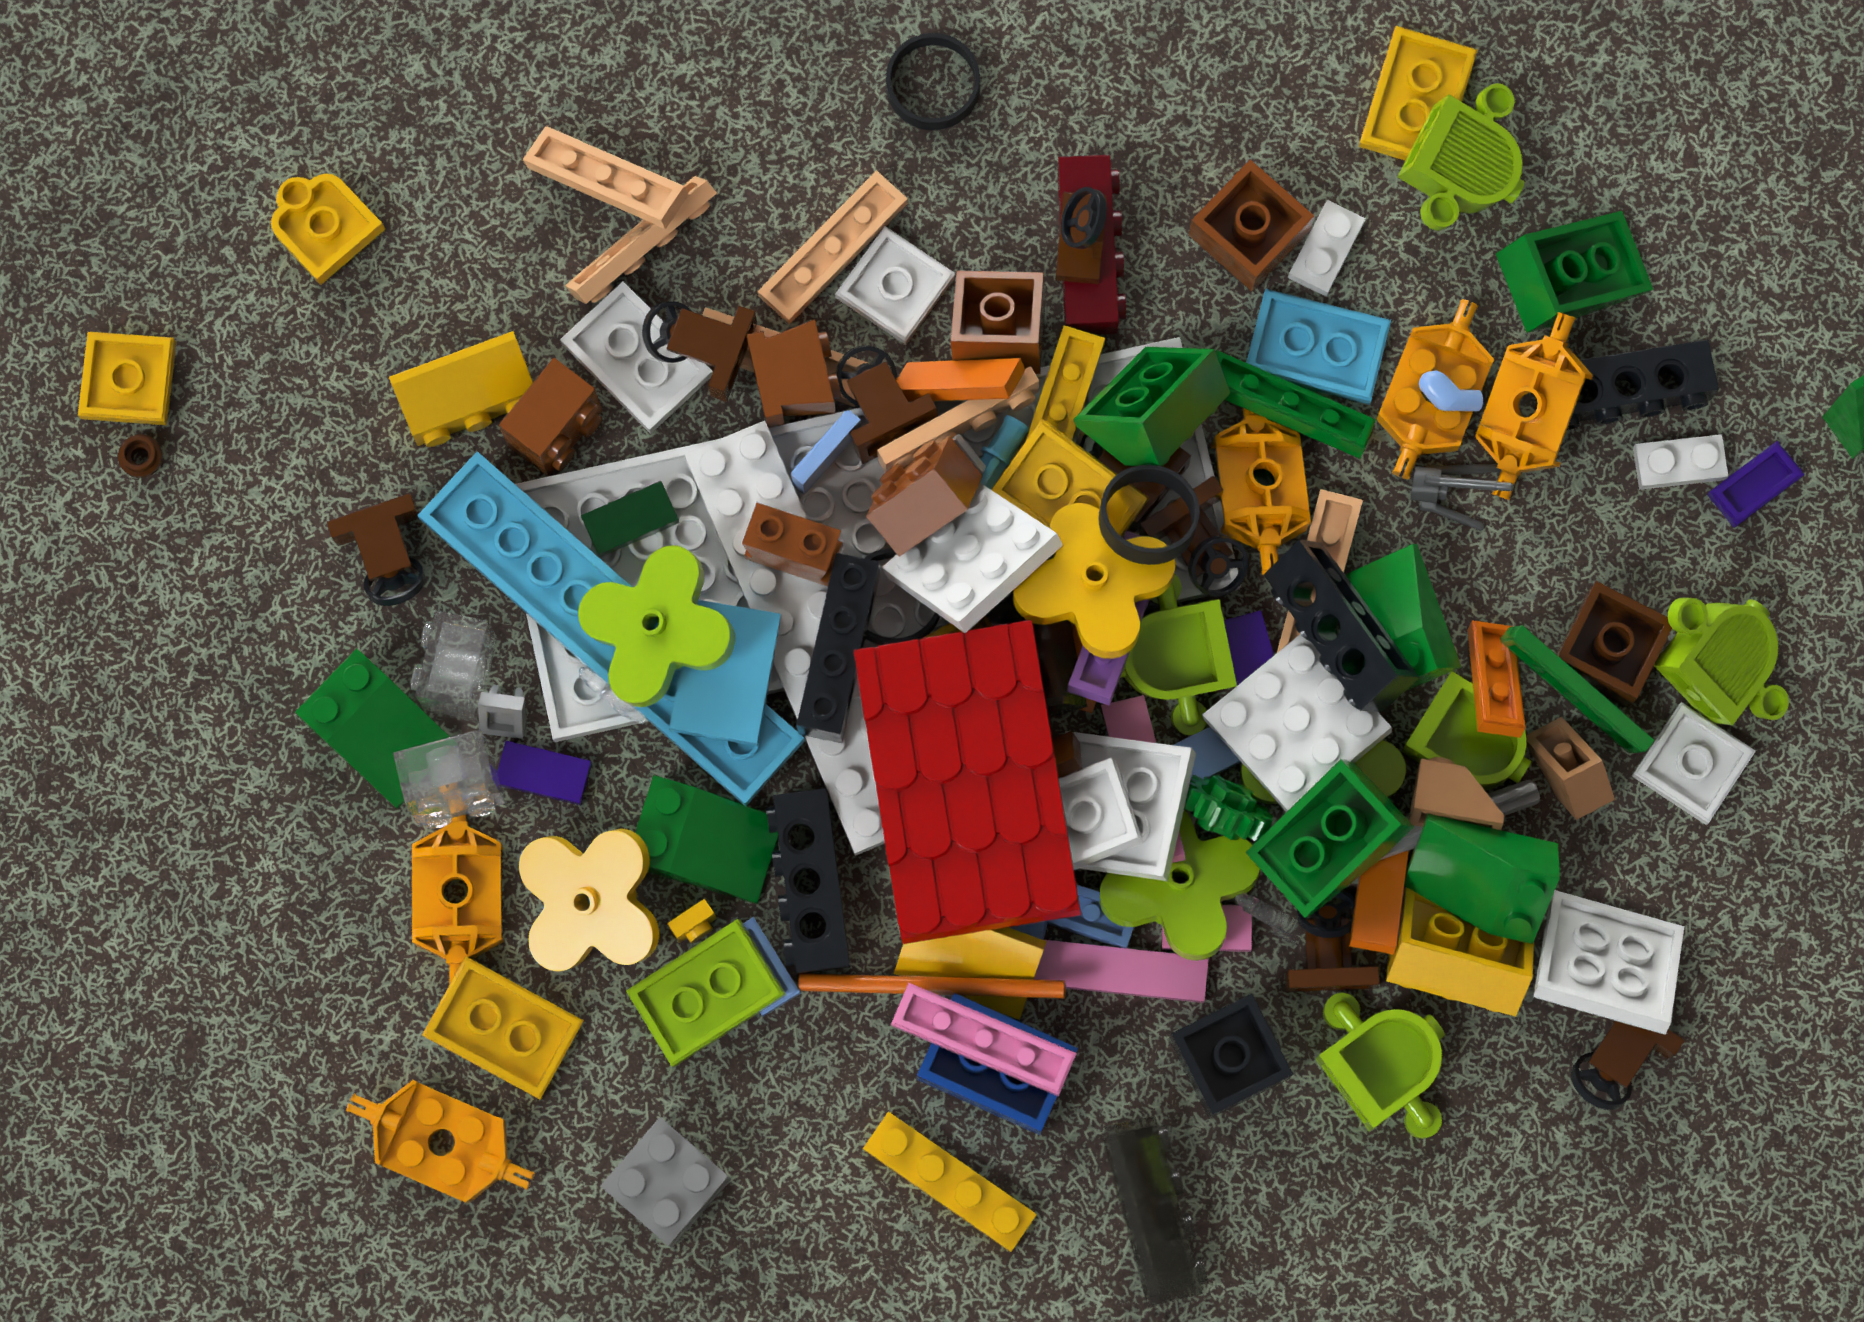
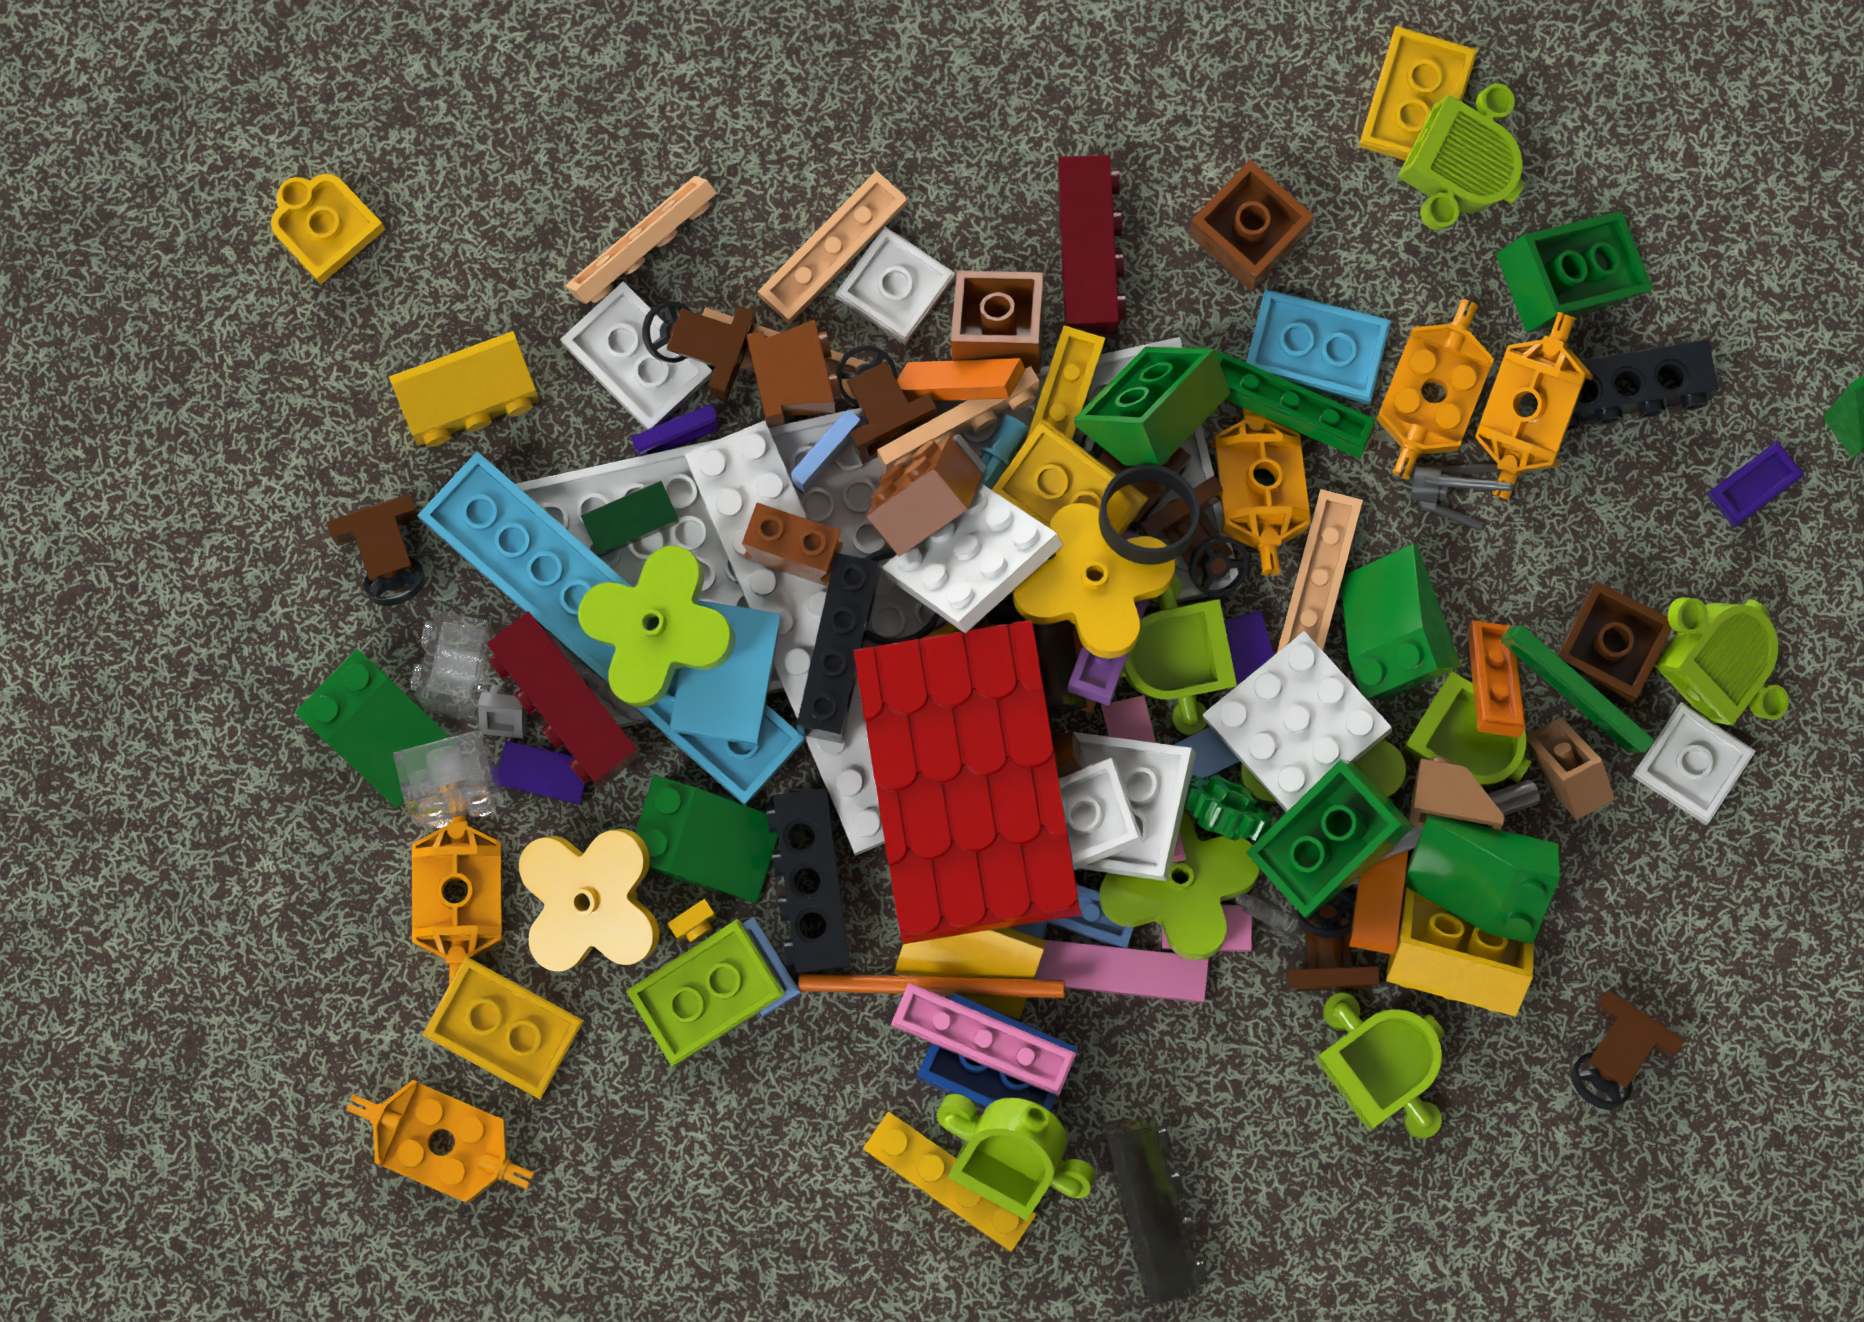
(127, 378): yellow plate -> none
(131, 447): reddish brown plate -> none
(552, 418): dark orange brick -> none
(562, 700): none -> dark red brick
(605, 177): light nougat plate -> none
(665, 1182): light grey brick -> none
(677, 431): none -> dark purple tile
(932, 39): black tyre -> none
(1012, 1153): none -> lime piece
(1081, 236): piece -> none
(1230, 1056): black brick -> none
(1326, 248): white plate -> none
(1385, 669): black brick -> none
(1447, 395): light blue arm -> none
(1609, 962): white plate -> none
(1680, 462): white plate -> none

